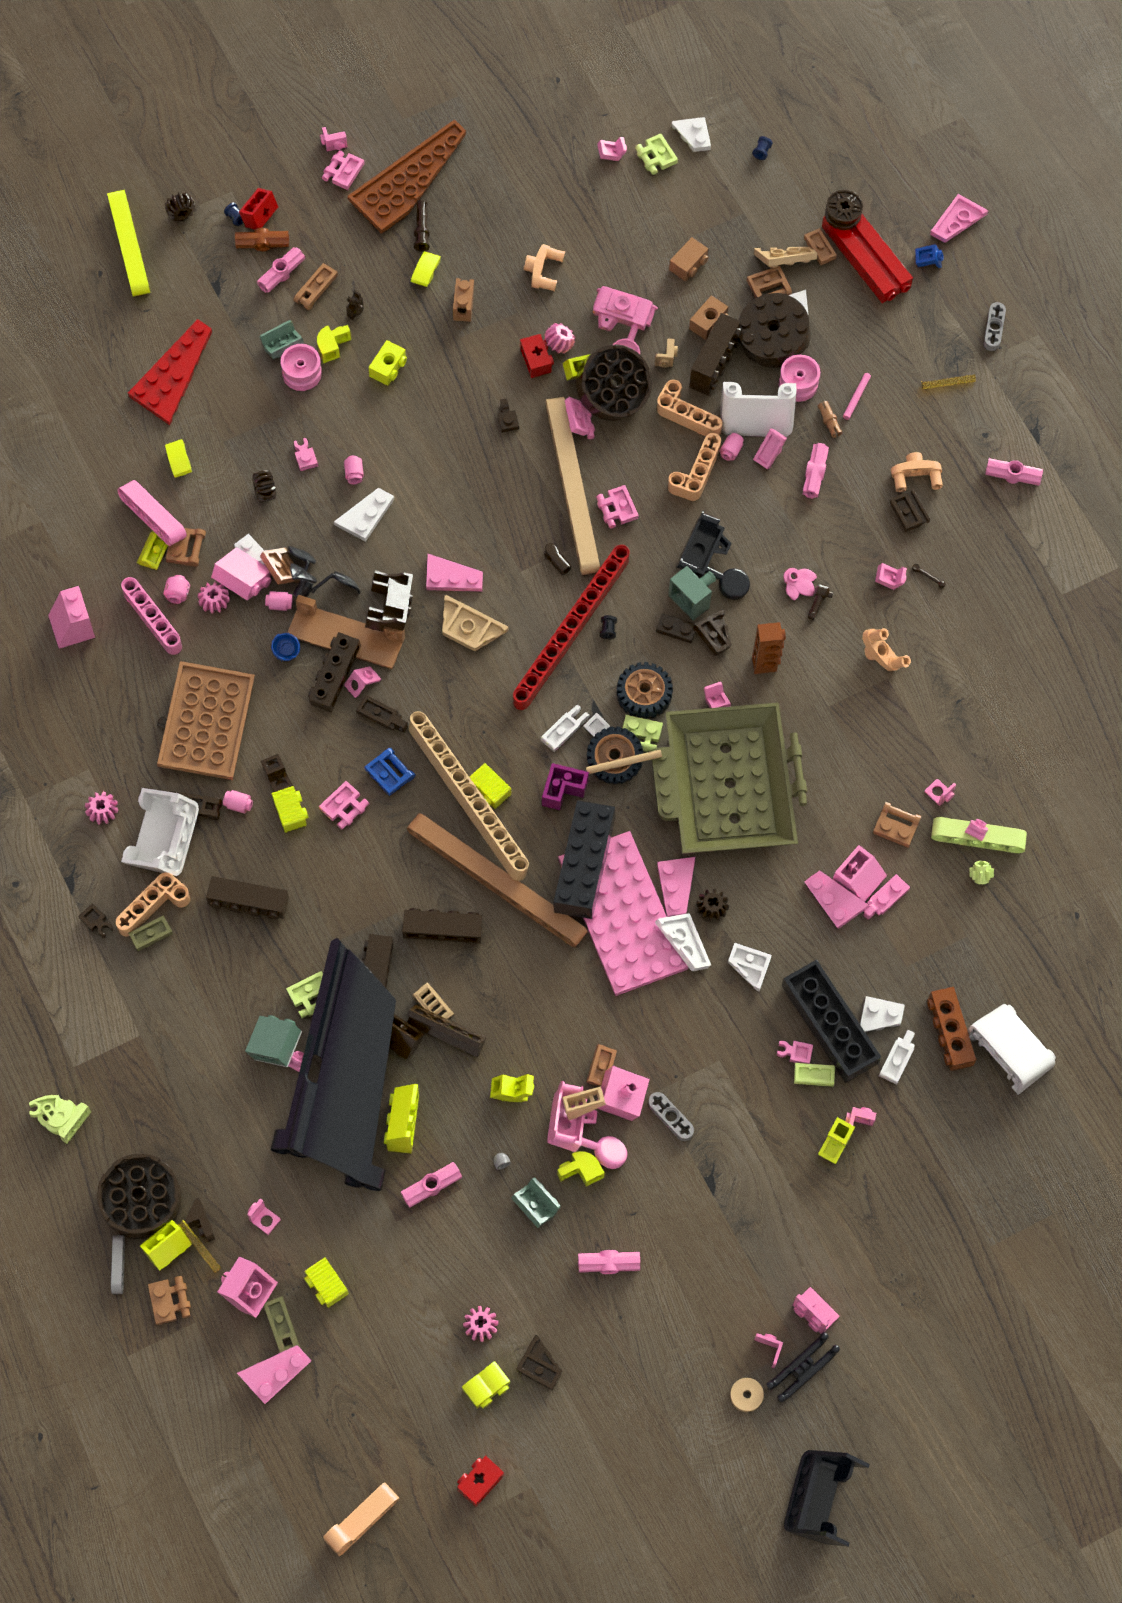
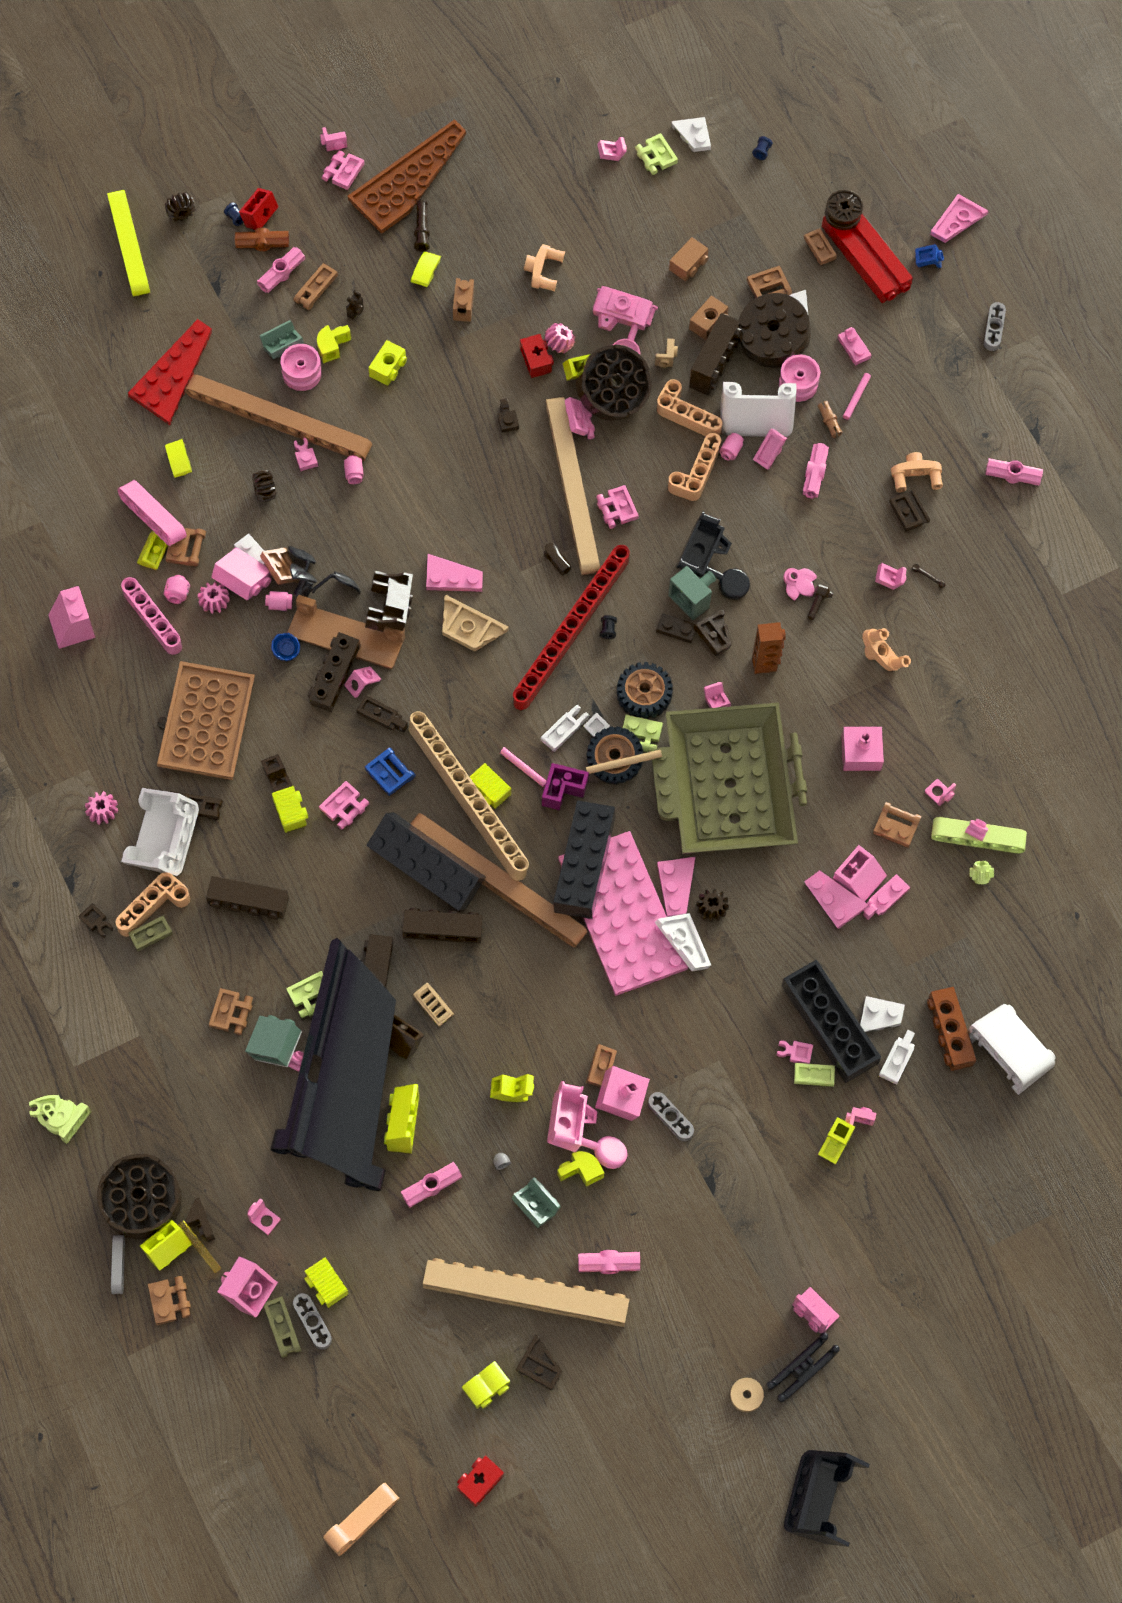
(225, 1008): none -> medium nougat plate
(237, 801): bright pink brick -> none
(274, 1373): bright pink wing -> none
(278, 417): none -> medium nougat beam
(310, 1305): none -> light grey beam
(365, 515): white wing -> none
(426, 861): none -> black brick
(446, 1030): dark brown fence -> none
(474, 1319): bright pink gear -> none
(522, 766): none -> bright pink bar
(526, 1293): none -> tan brick
(575, 1099): tan slope -> none
(750, 964): white wing -> none
(771, 1341): bright pink bracket -> none
(778, 256): tan wing -> none
(854, 346): none -> bright pink plate
(862, 748): none -> bright pink brick
(948, 381): clear yellow bar -> none

